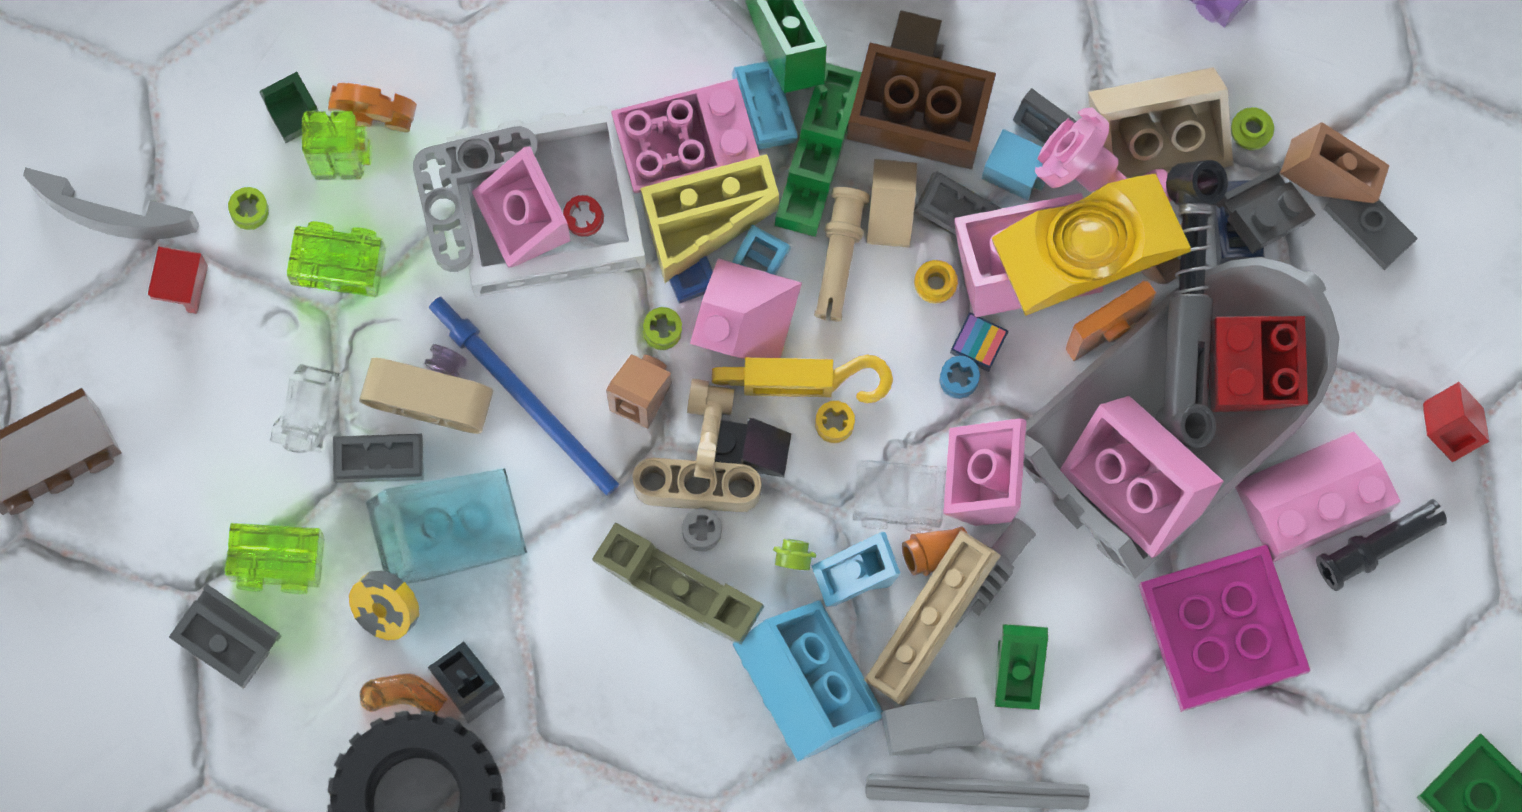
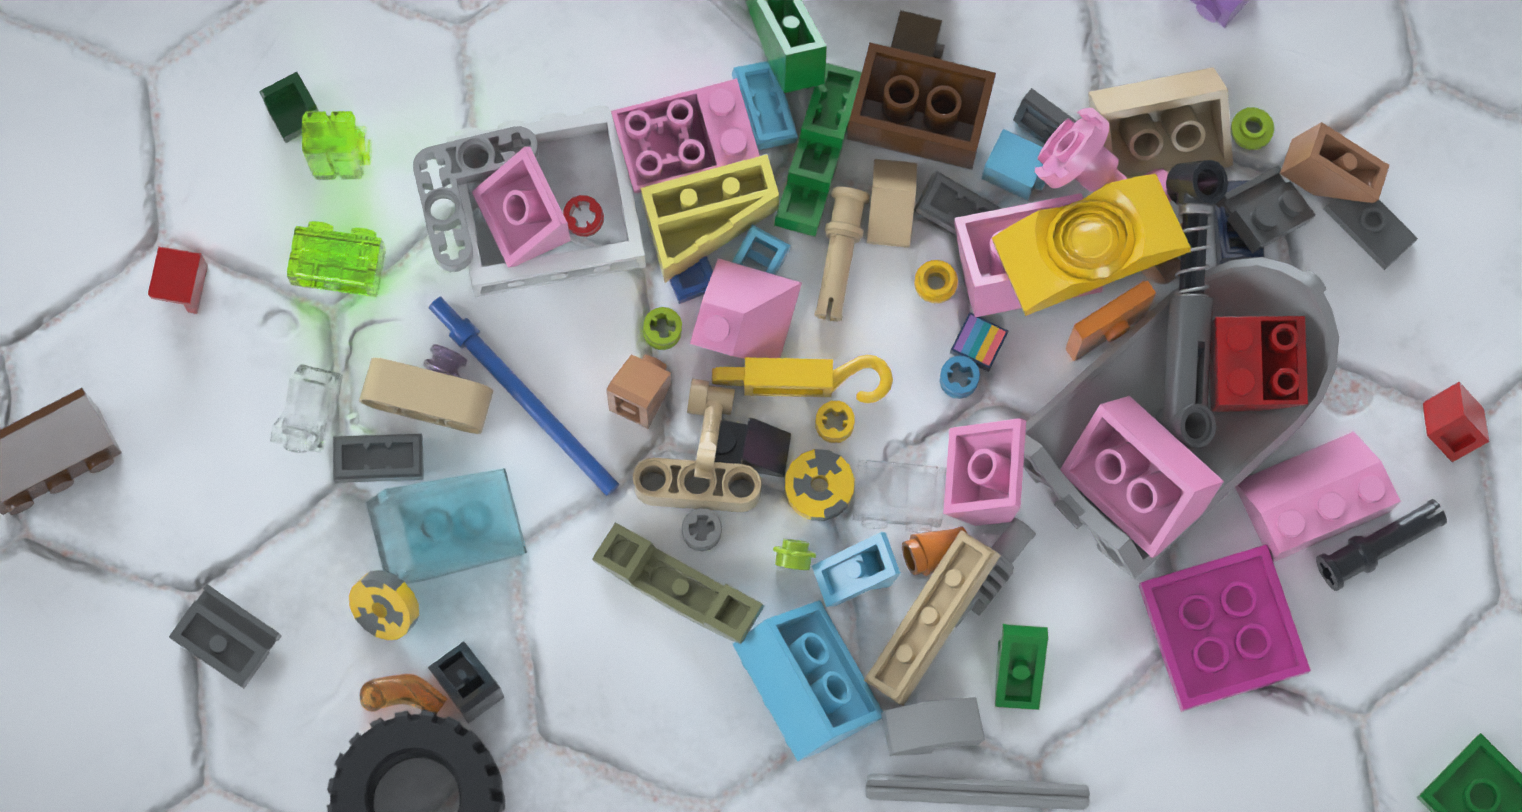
(159, 222): light grey slope -> none
(262, 208): lime bush -> none
(274, 557): clear neon green brick -> none
(370, 105): orange plate -> none
(825, 466): none -> yellow piece

